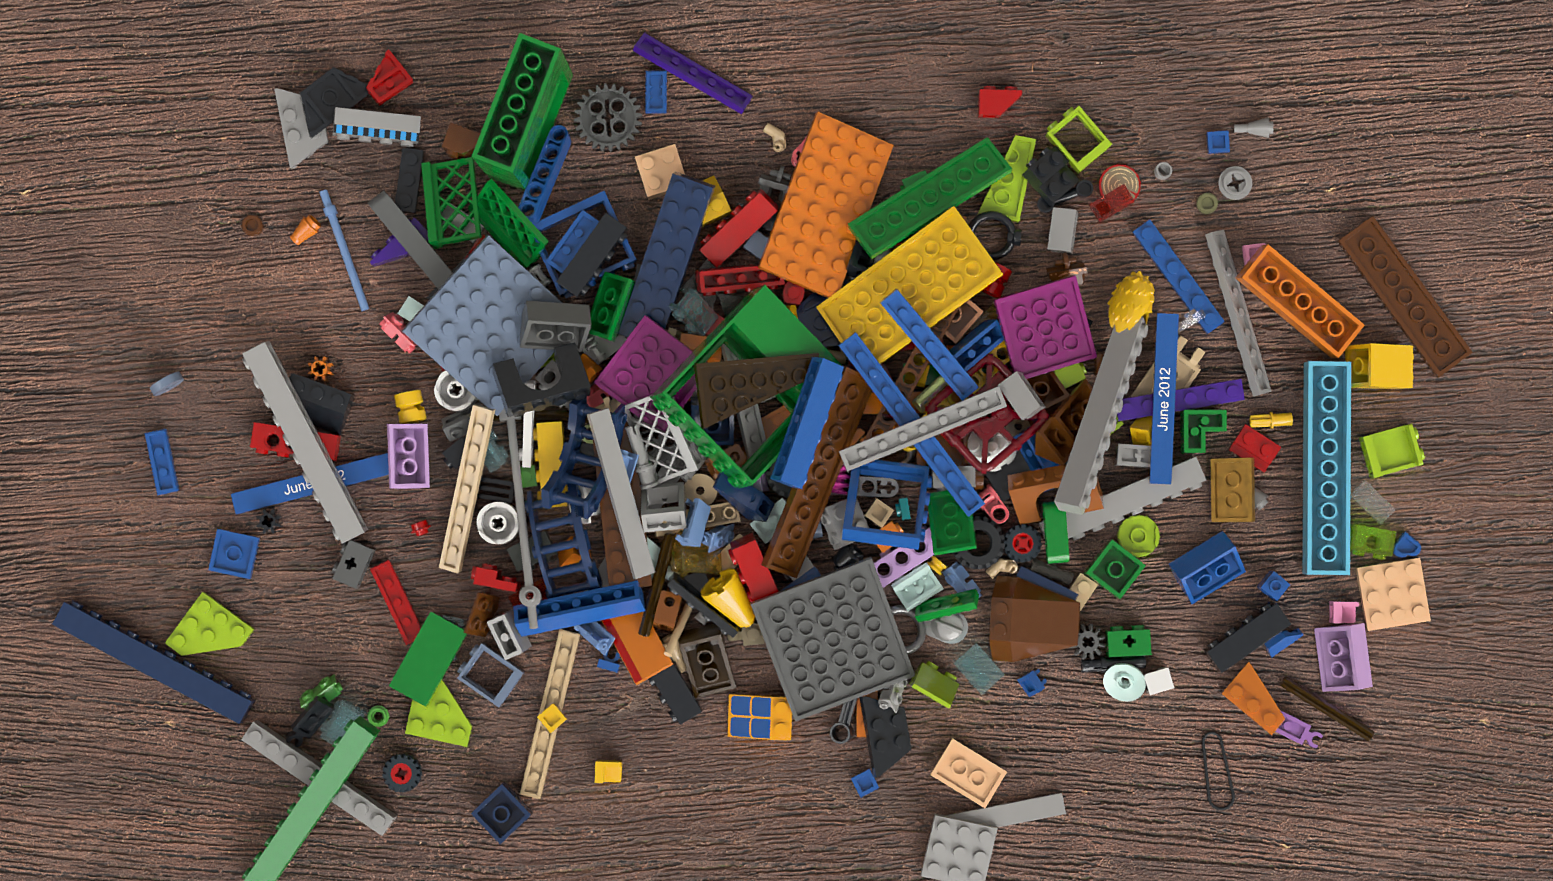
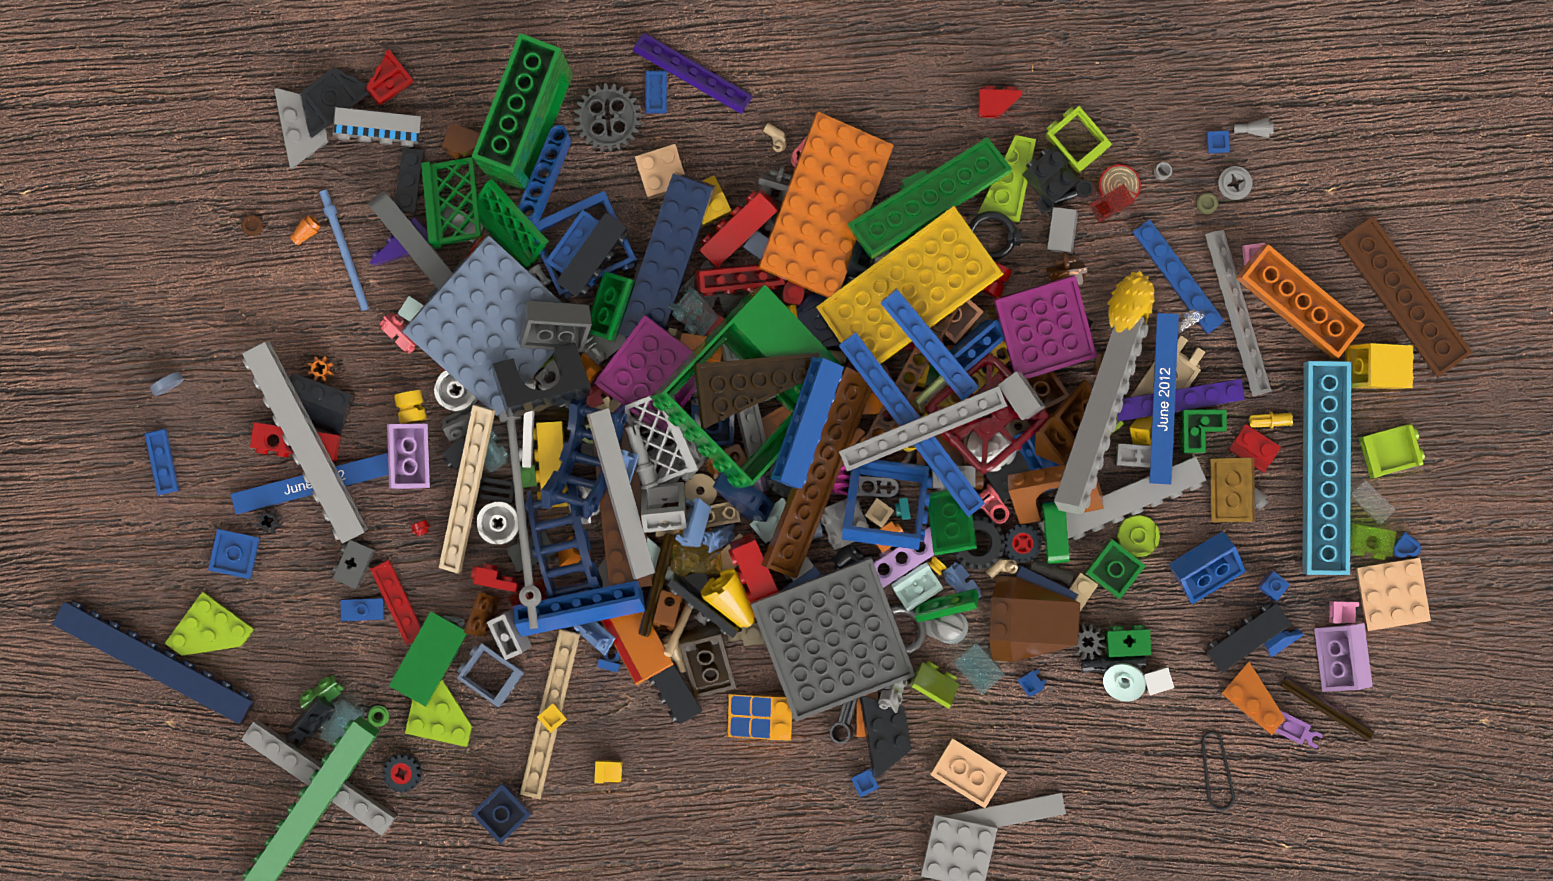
(362, 609): none -> blue plate
(1071, 374): lime brick -> none

